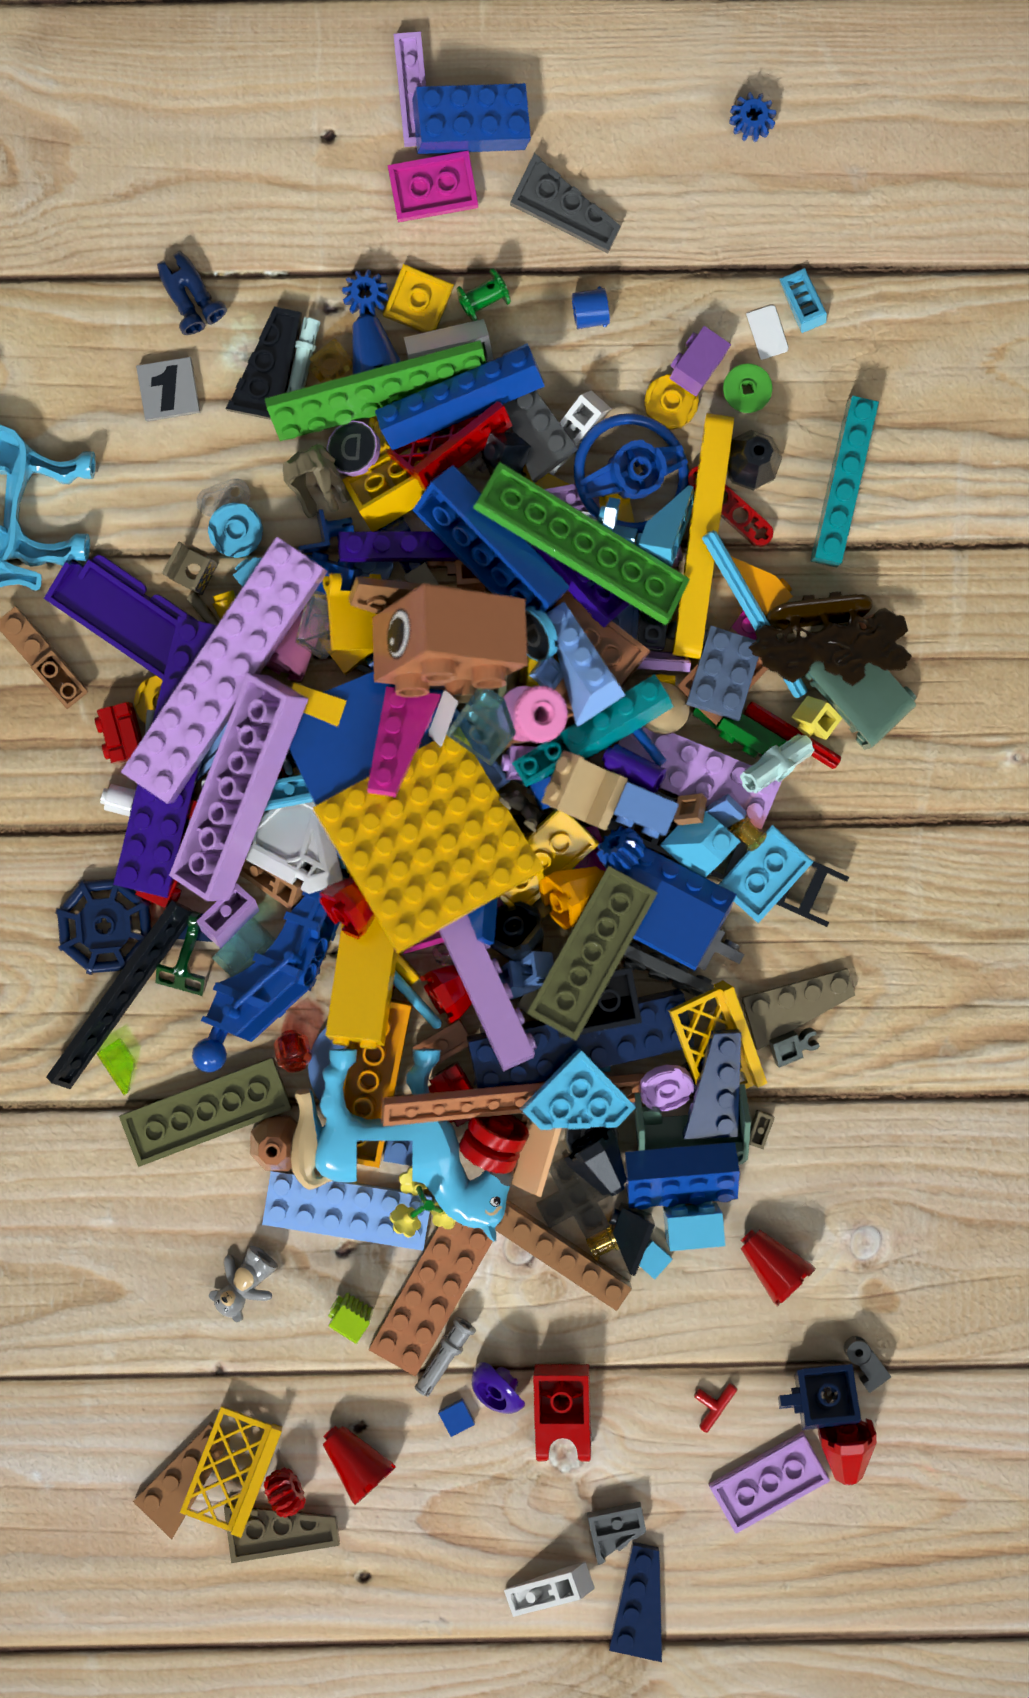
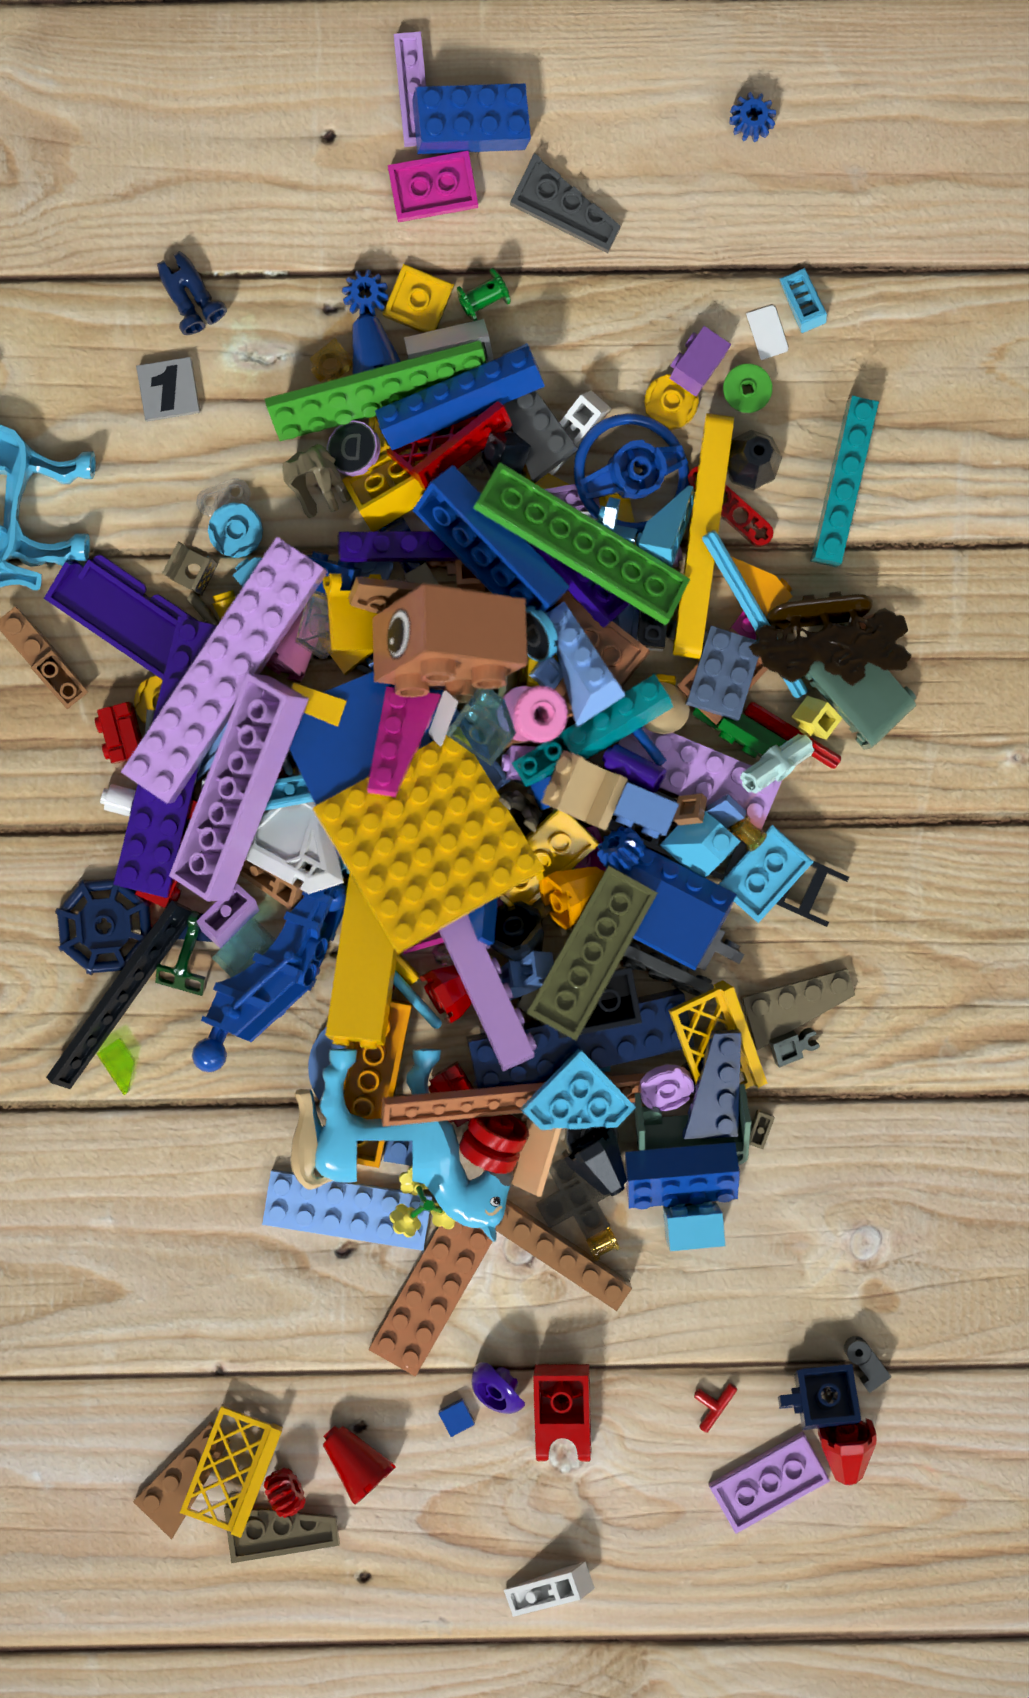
(205, 1112): olive plate -> none
(242, 1283): light grey piece -> none
(268, 365): black wing -> none
(274, 1132): nougat cone -> none
(292, 1051): clear red head -> none
(304, 351): light aqua pin -> none
(327, 530): blue bracket -> none
(347, 904): red cone -> none
(350, 1317): lime brick -> none
(449, 1040): nougat plate -> none
(450, 1346): light grey pin -> none
(590, 308): blue piece -> none
(615, 1528): dark grey wing -> none
(632, 1233): black slope -> none
(638, 1612): dark blue wing -> none
(654, 1259): medium azure tile -> none
(665, 661): lavender tile -> none
(775, 1265): red cone -> none

